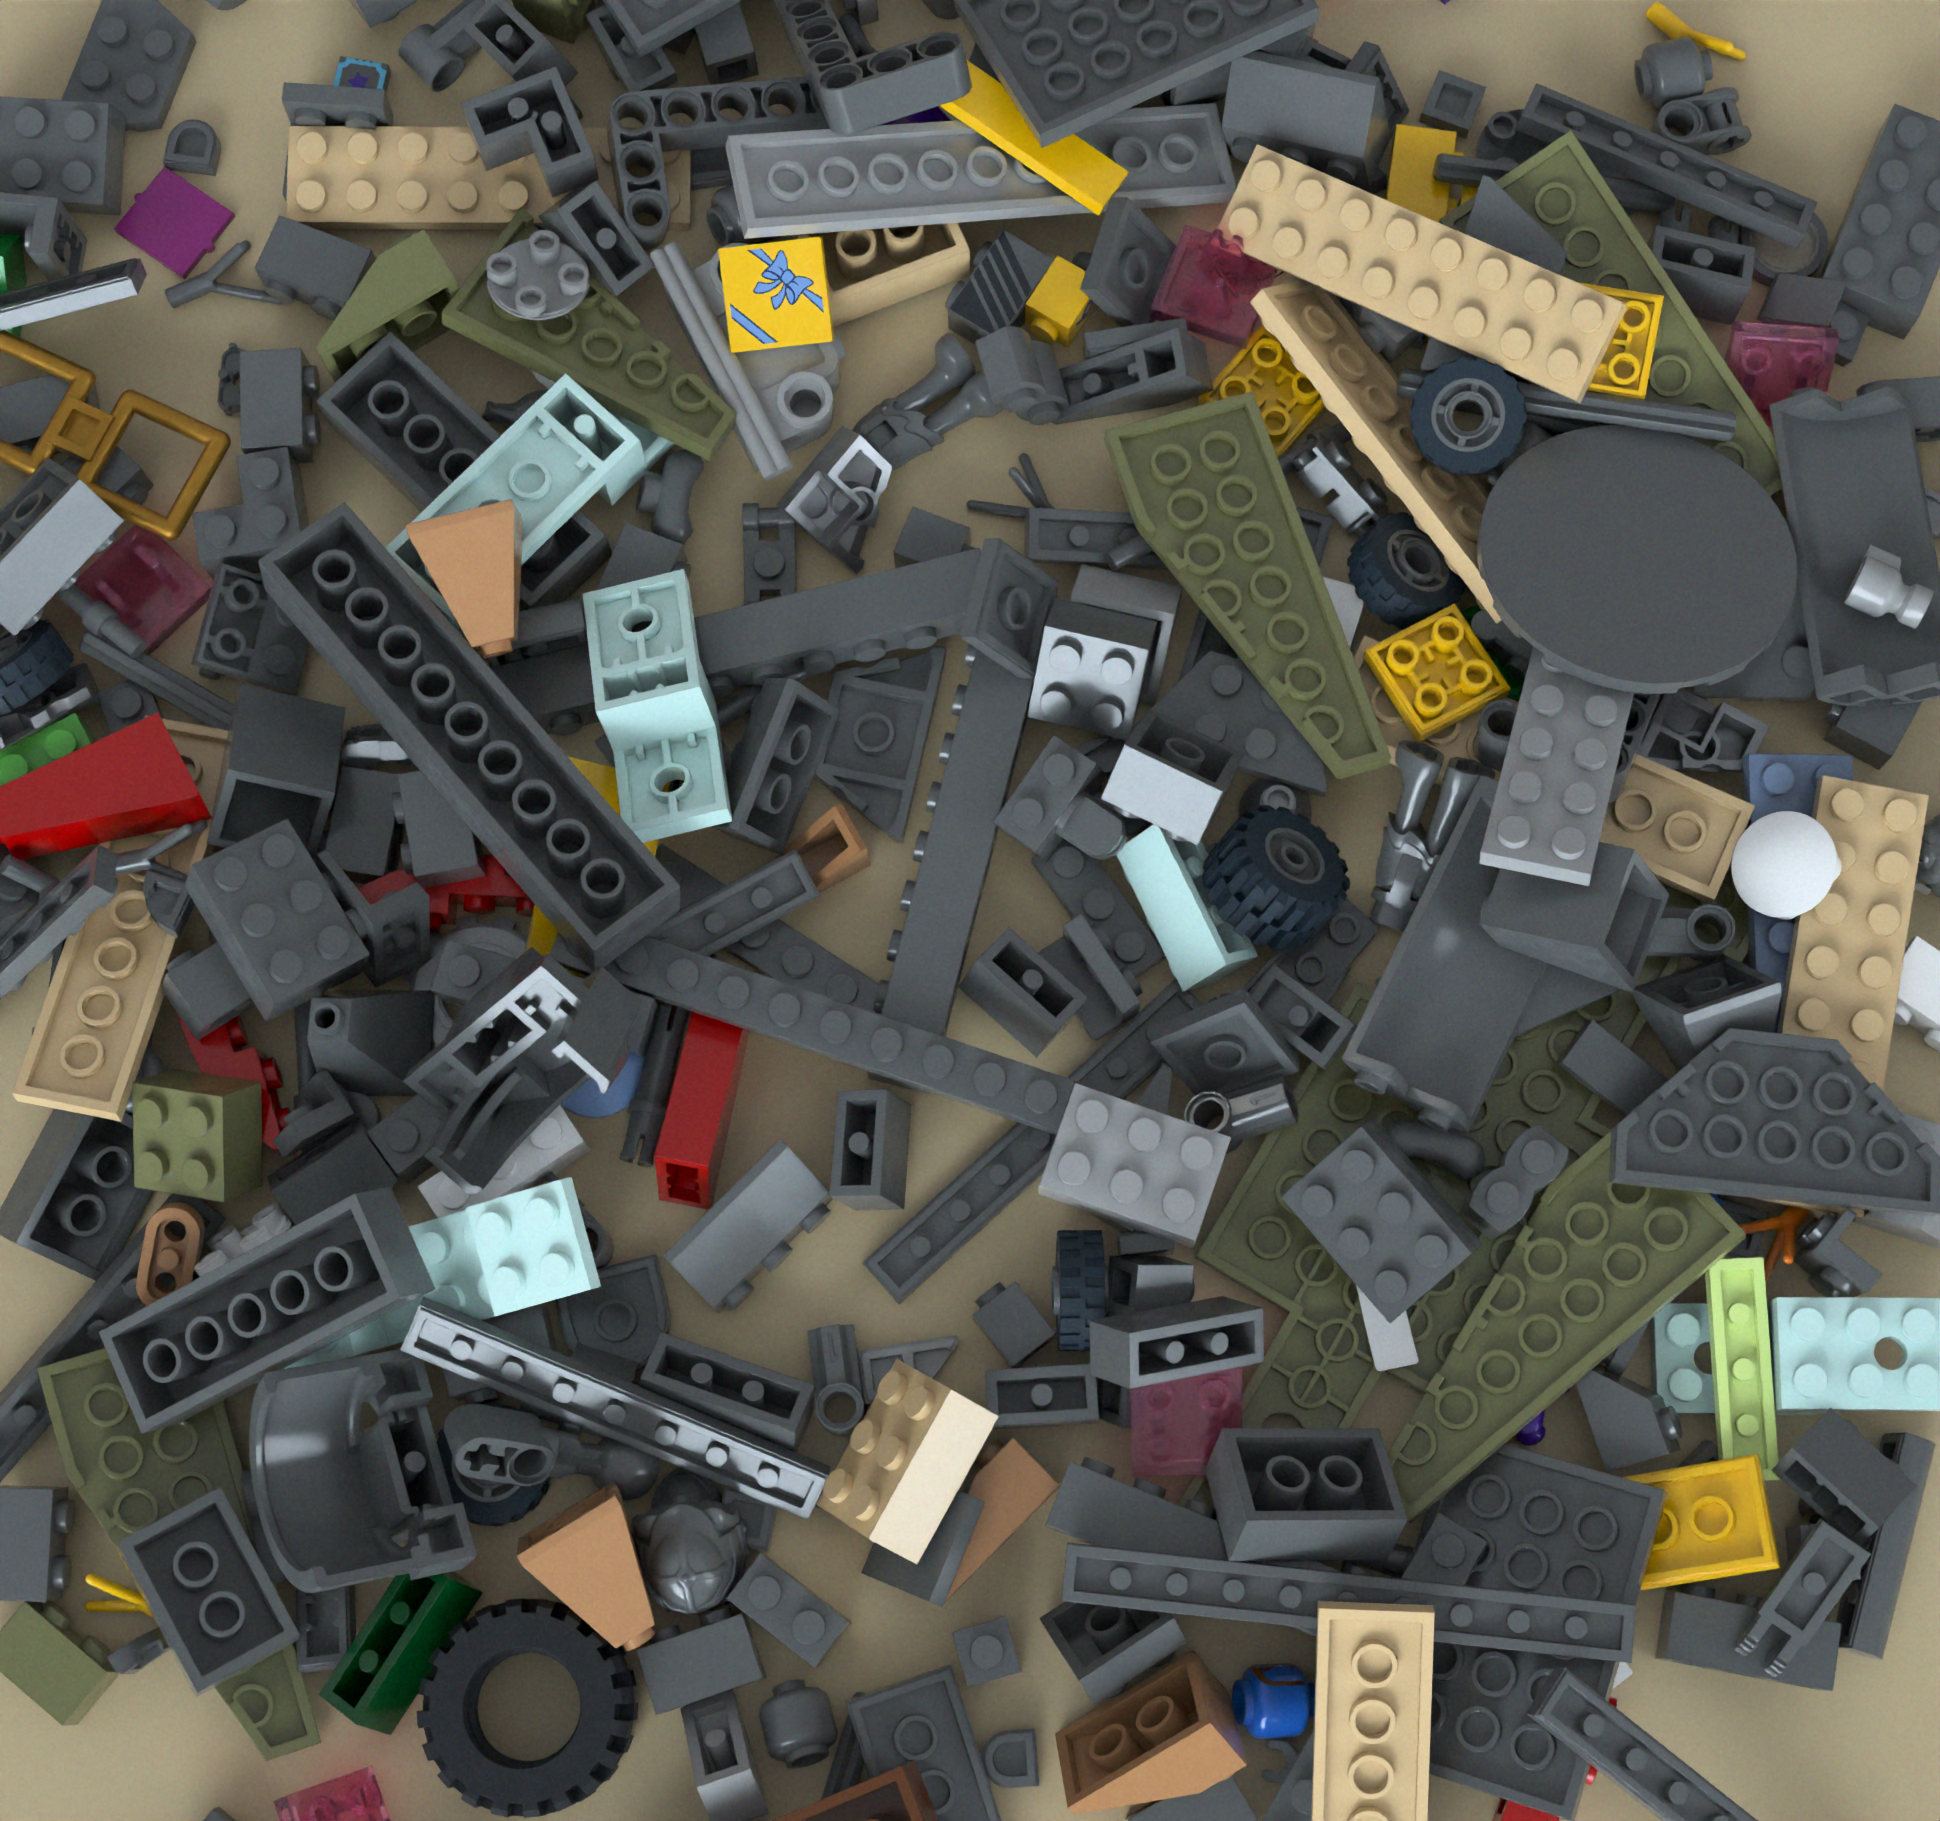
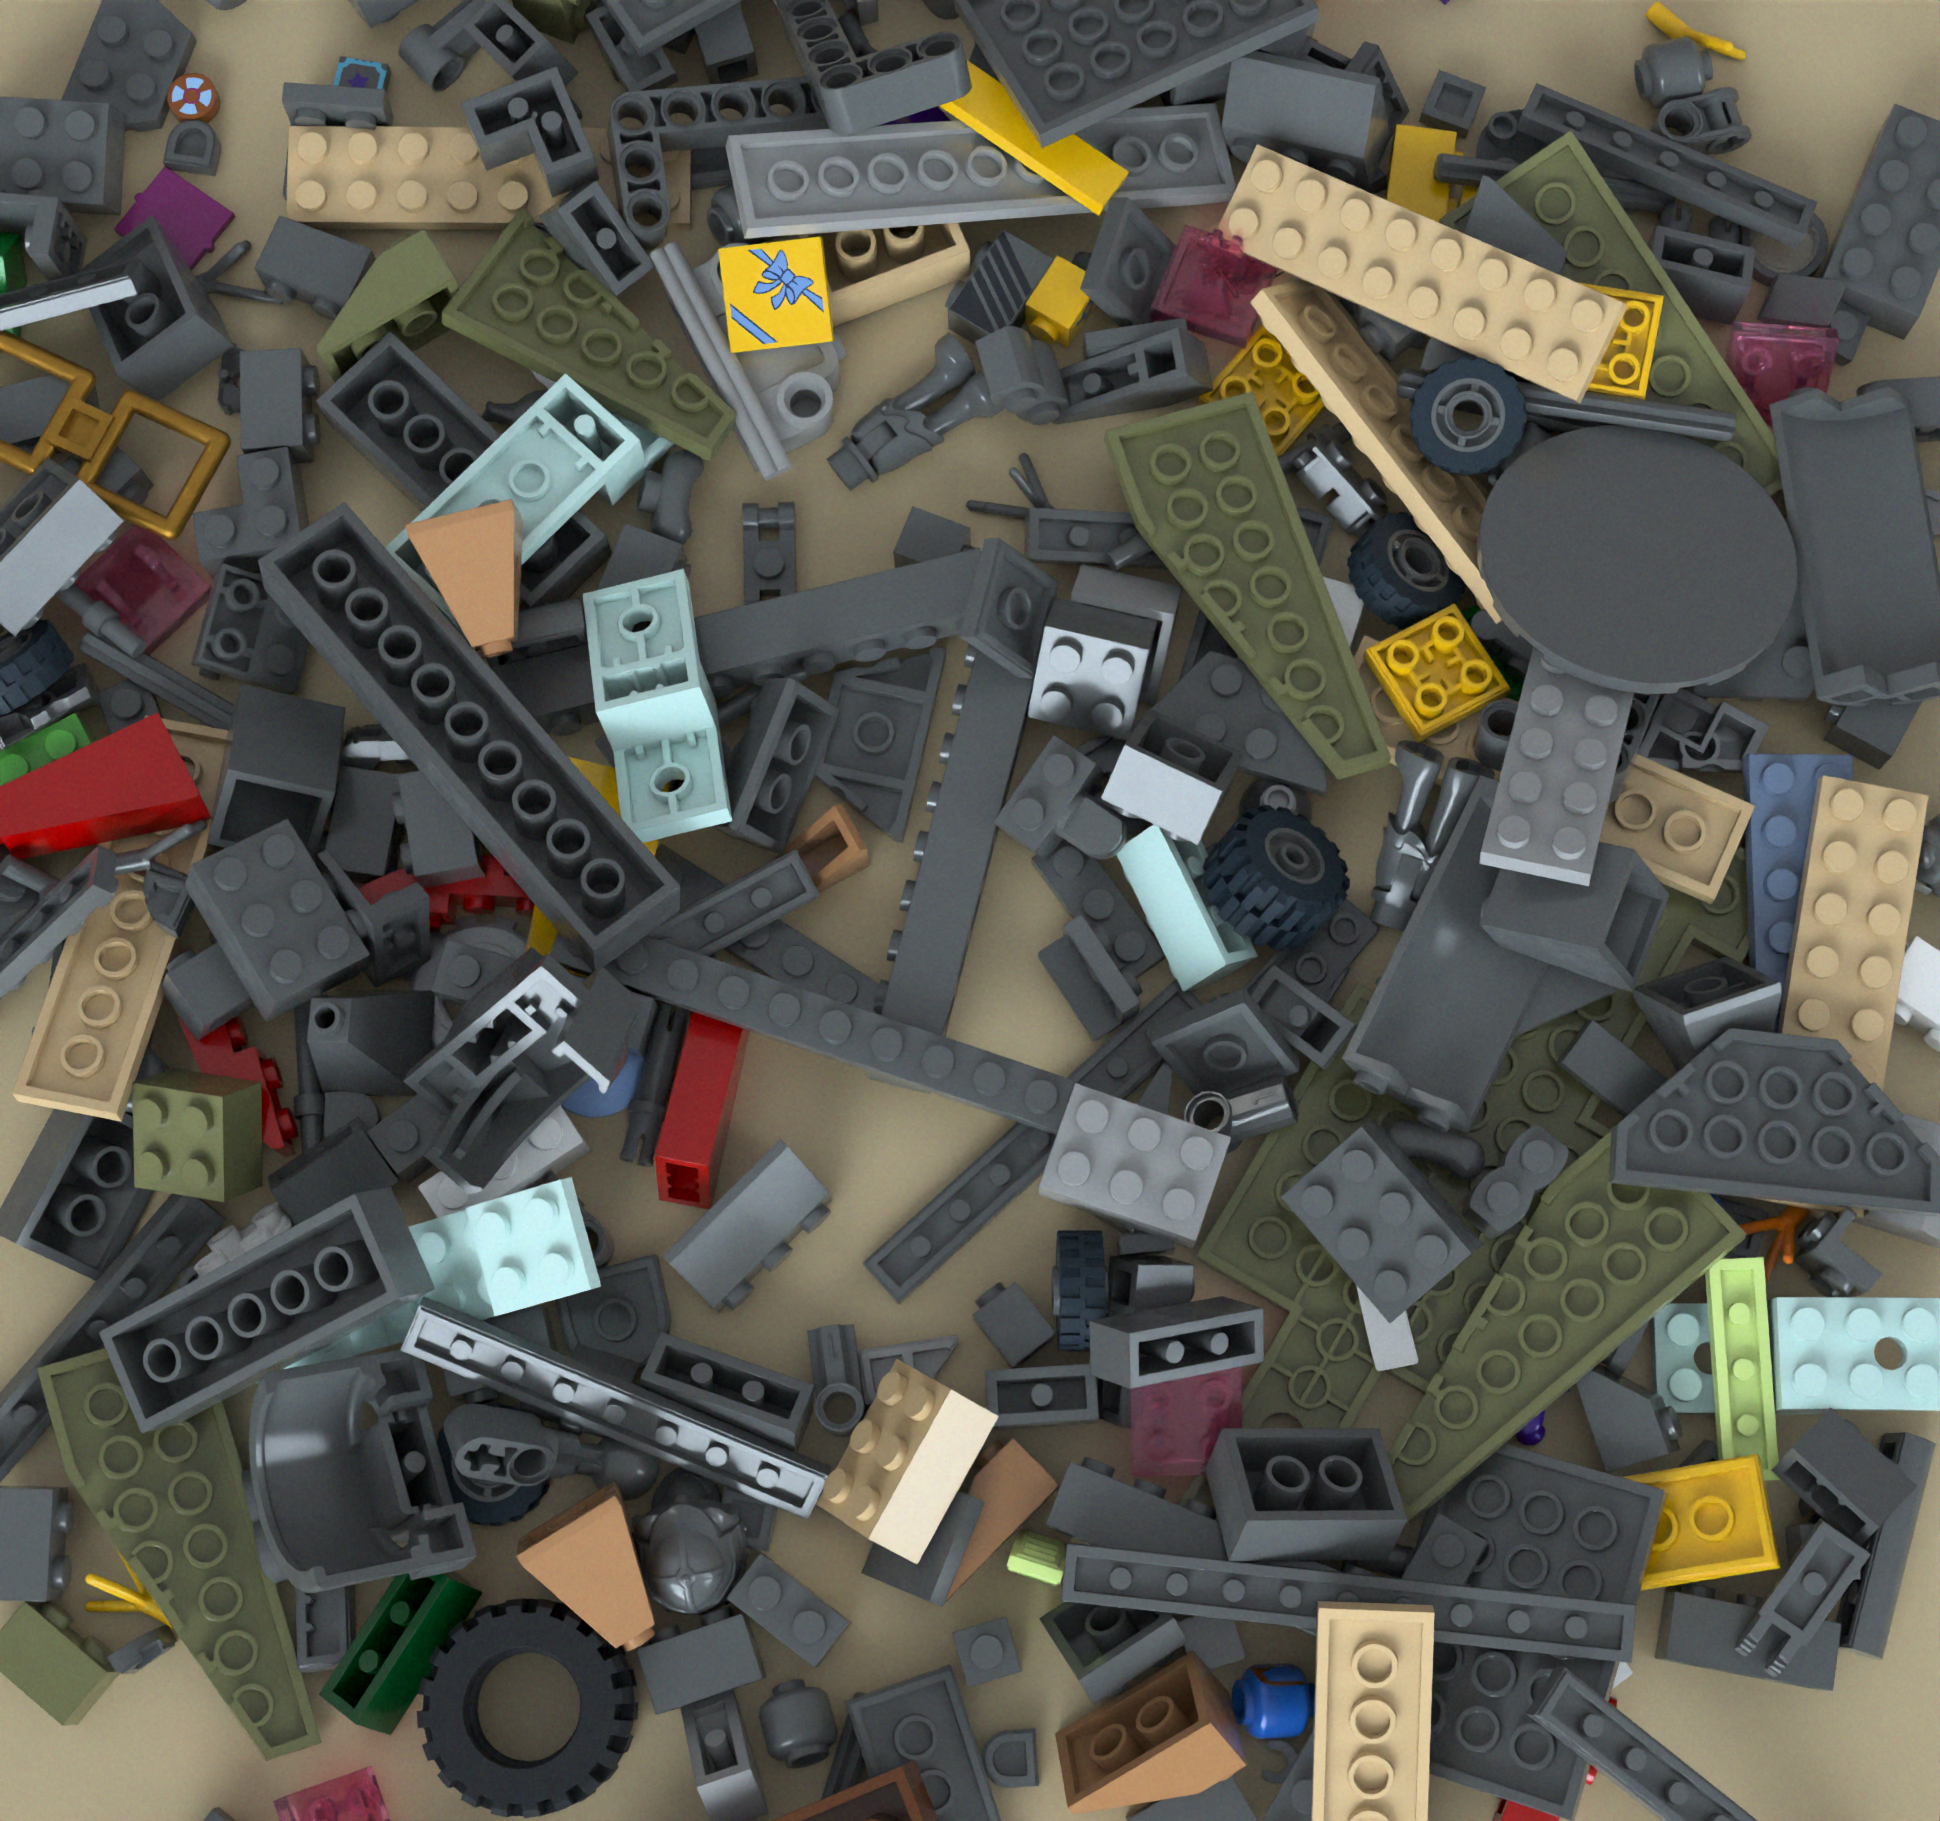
(166, 328): none -> dark grey slope
(169, 1253): medium nougat plate -> none
(193, 98): none -> dark orange tile
(208, 1591): dark grey brick -> none
(323, 1114): dark grey bracket -> none
(537, 277): light grey dish -> none
(839, 496): flat silver slope -> none
(870, 1149): dark grey brick -> none
(1022, 992): dark grey brick -> none
(1038, 1557): none -> yellowish green slope
(1213, 1640): none -> light grey tile
(1677, 936): dark grey piece -> none
(1784, 864): white dish -> none
(1880, 589): light grey piece -> none

